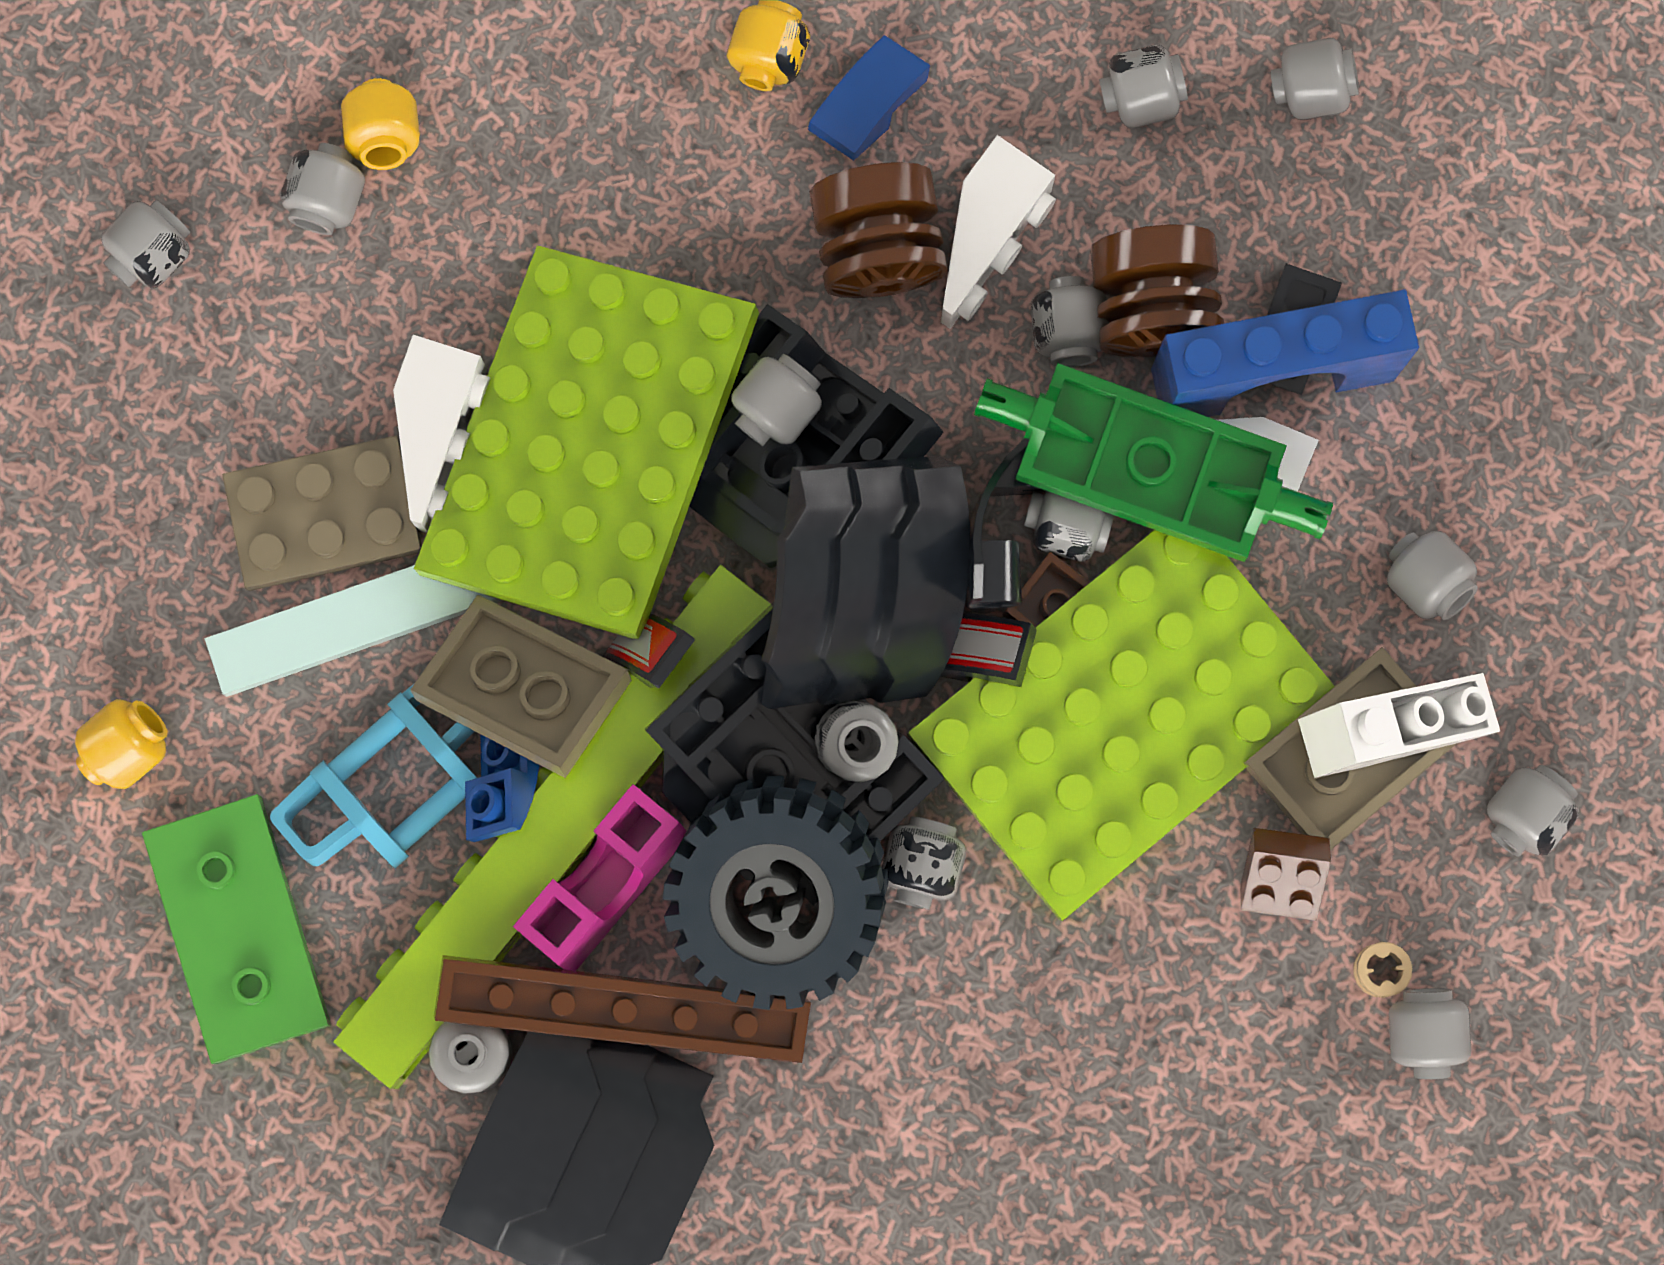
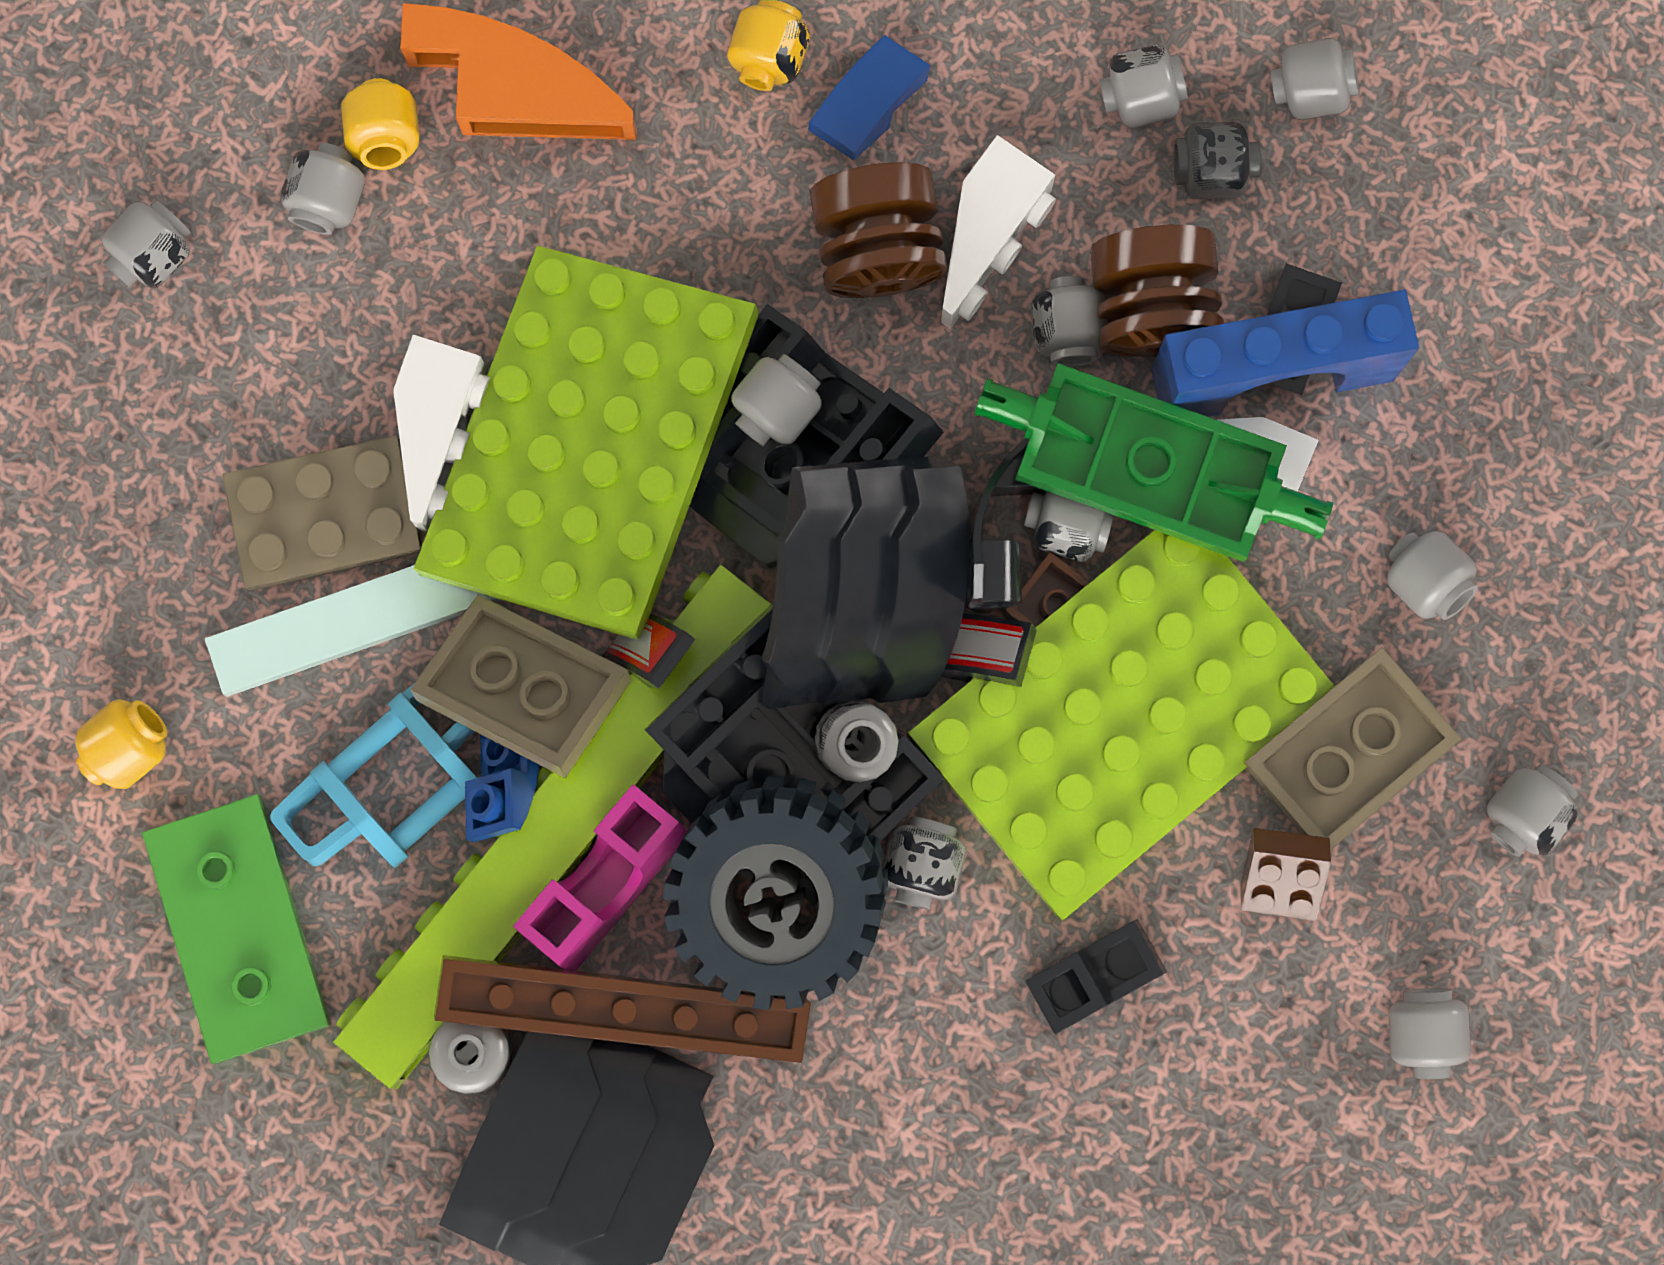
(512, 78): none -> orange slope
(1096, 976): none -> black slope
(1216, 160): none -> dark grey head
(1380, 951): tan bush -> none
(1397, 724): white slope -> none

